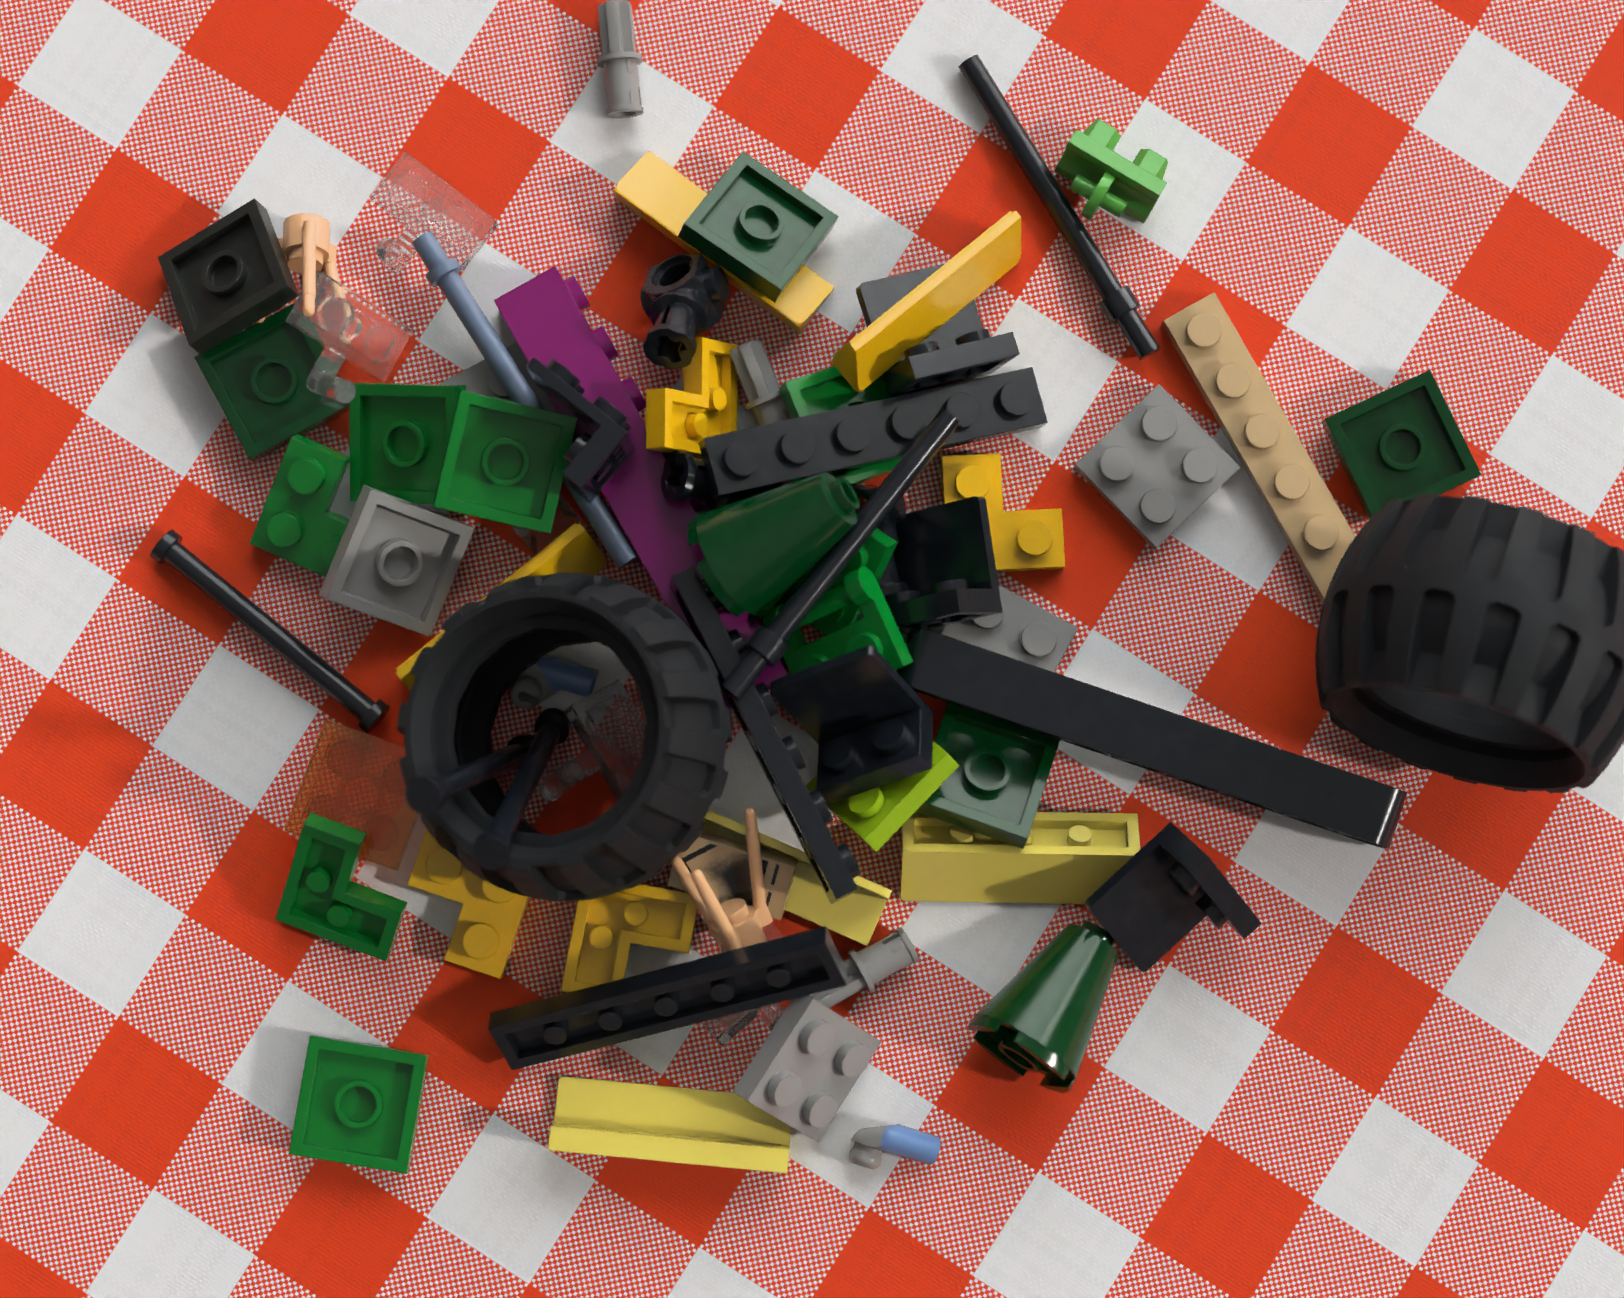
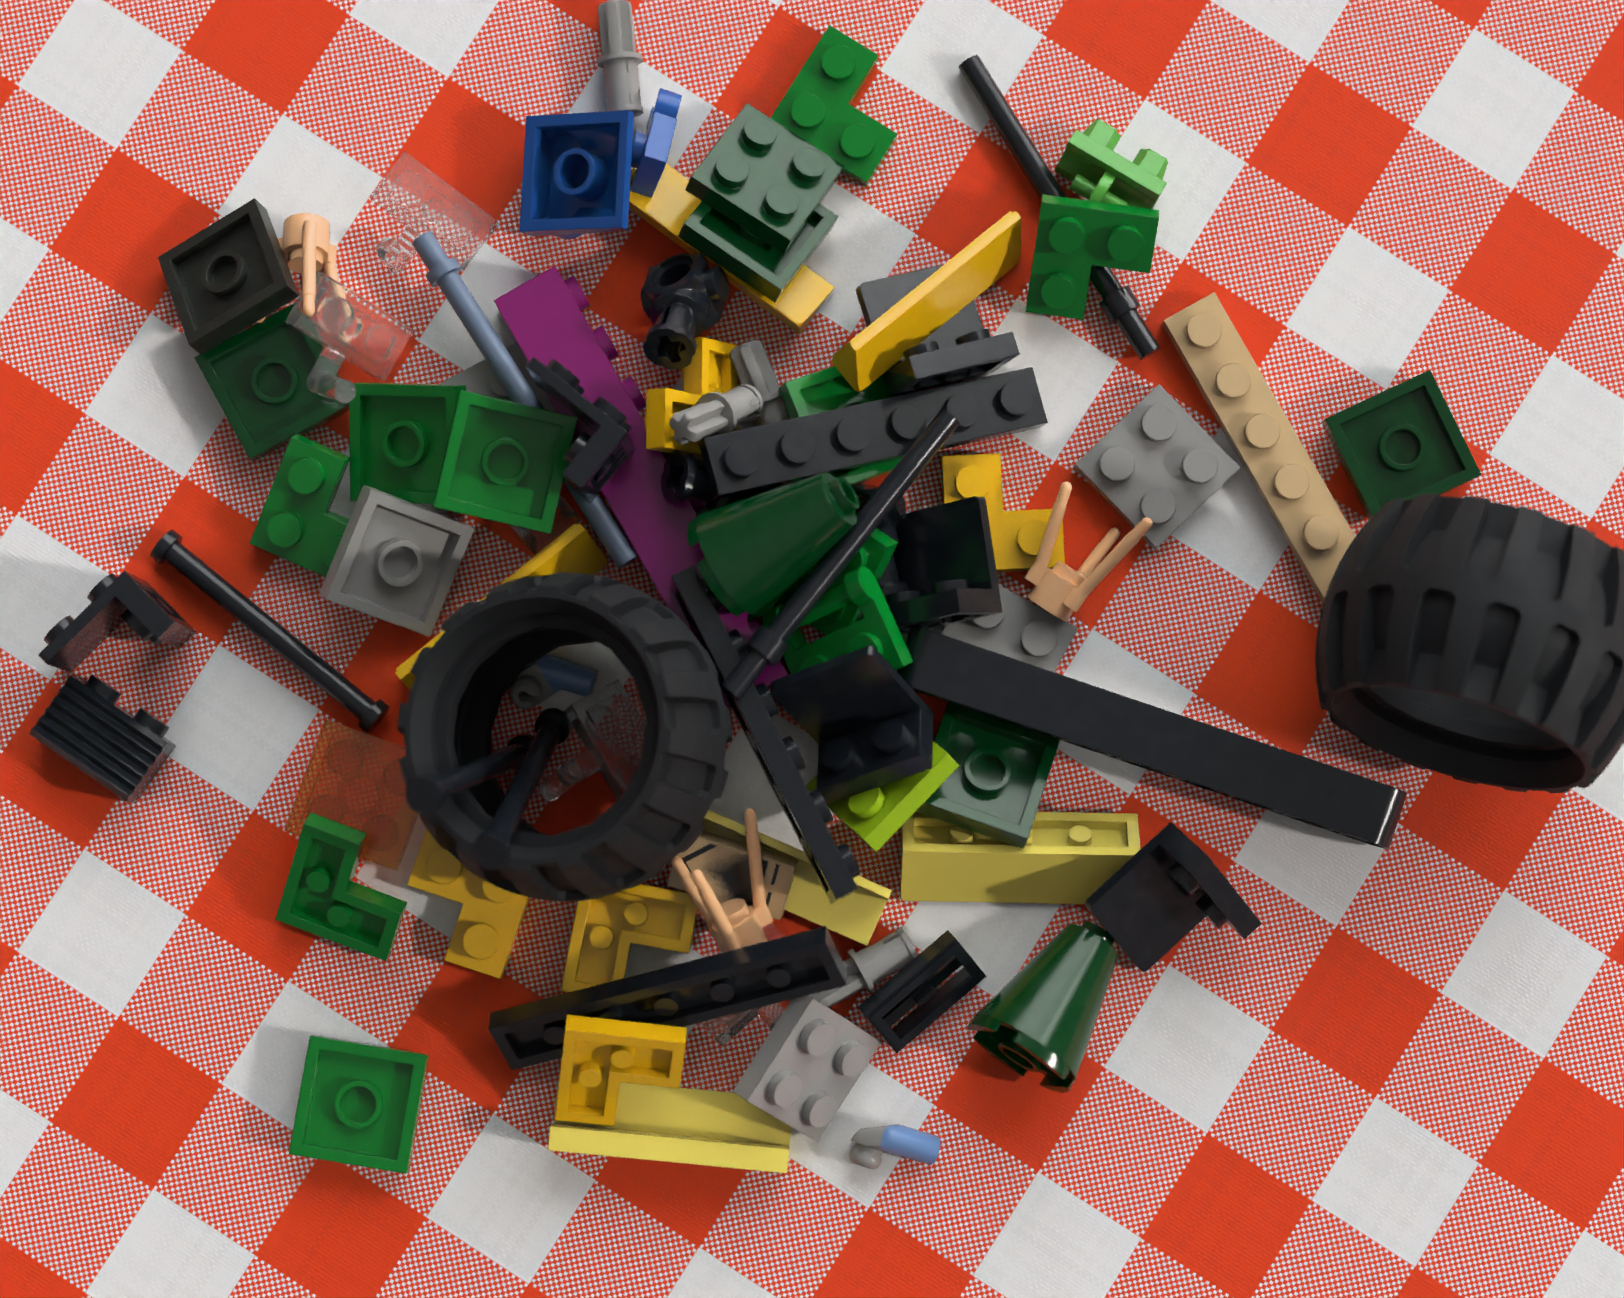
(103, 737): none -> black brick
(111, 604): none -> black bracket
(576, 173): none -> blue slope
(610, 1051): none -> yellow plate
(652, 148): none -> blue plate
(717, 414): none -> light grey axle
(764, 178): none -> plate
(821, 108): none -> green plate
(917, 985): none -> black tile
(1063, 588): none -> light nougat plant
(1083, 234): none -> green plate

